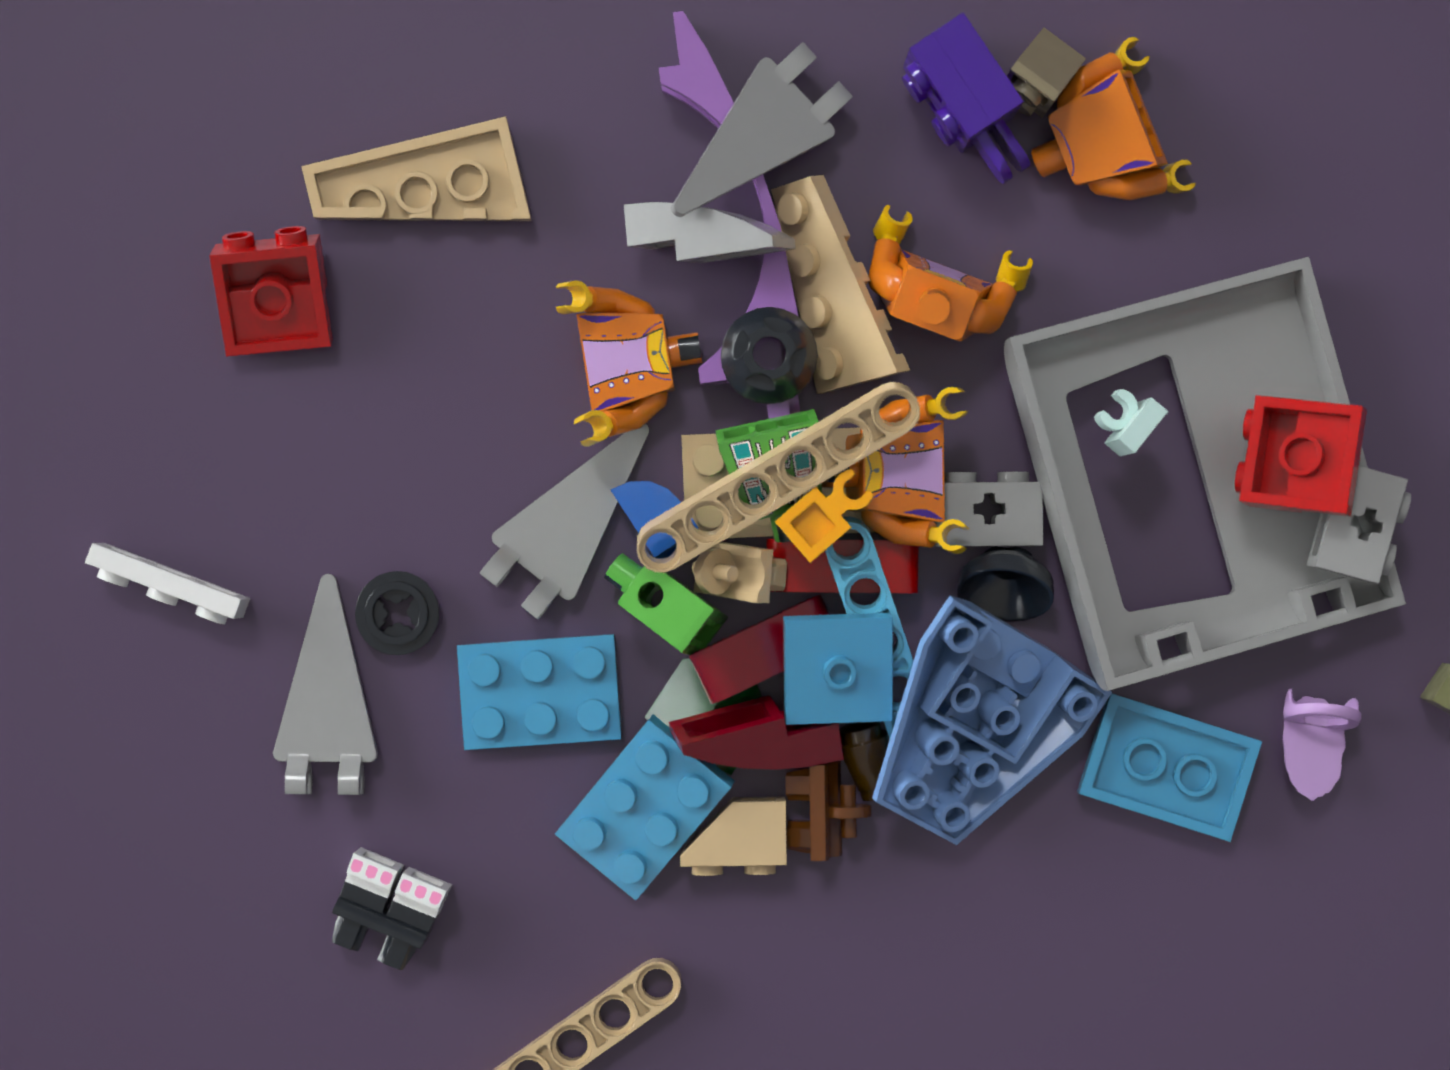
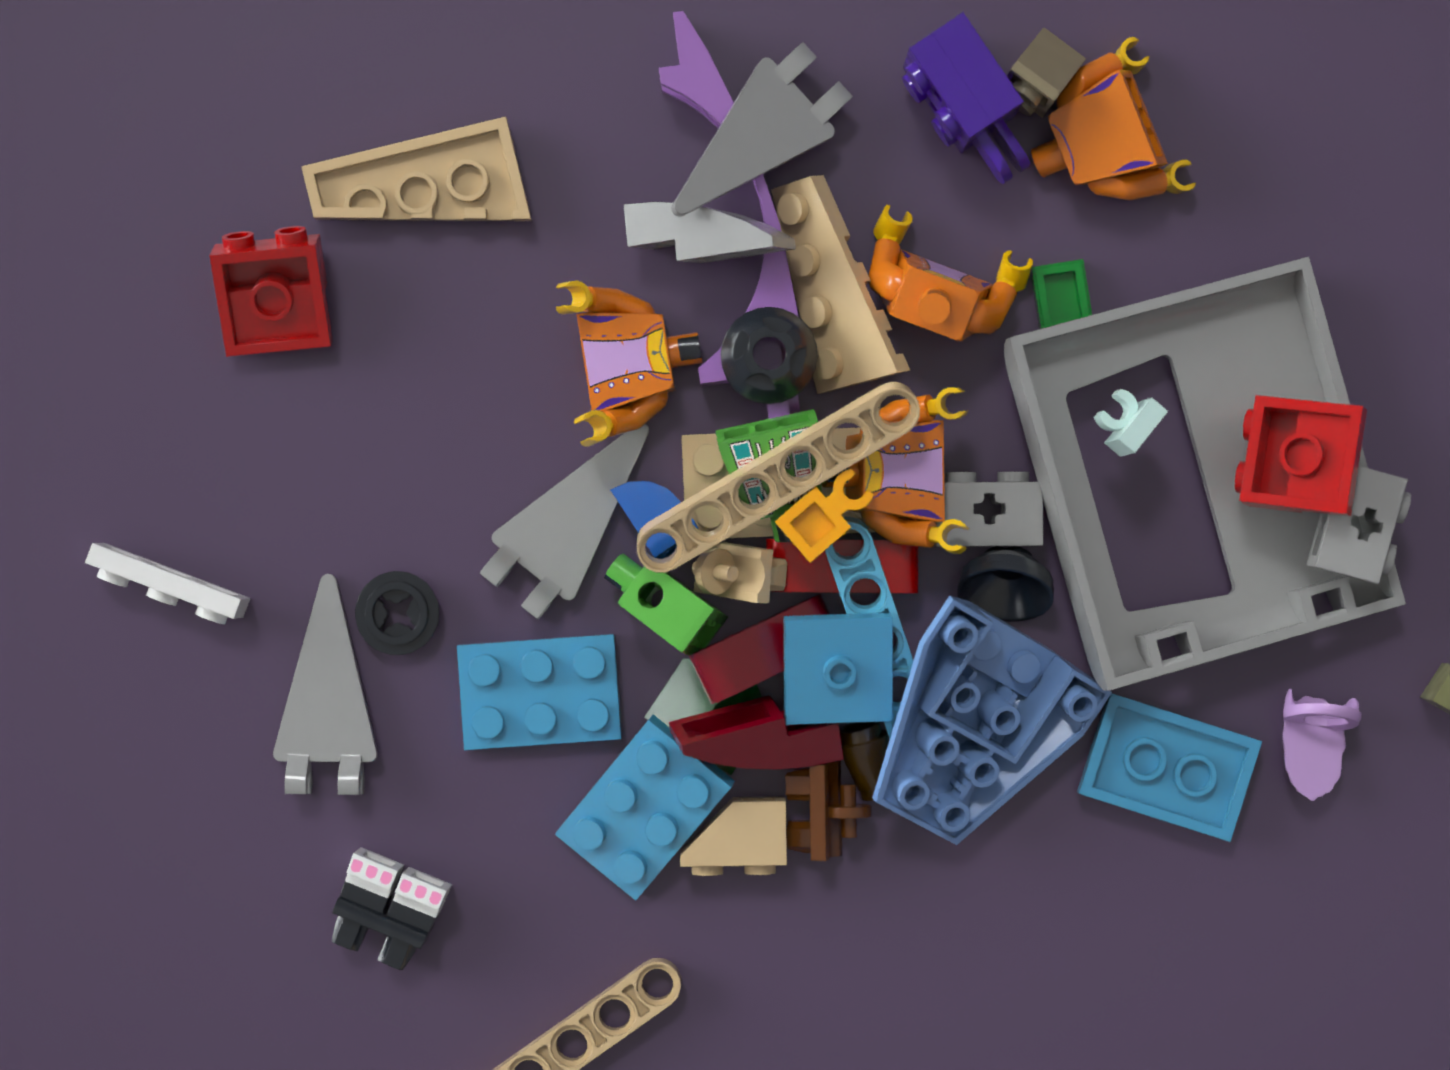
(1060, 292): none -> green tile

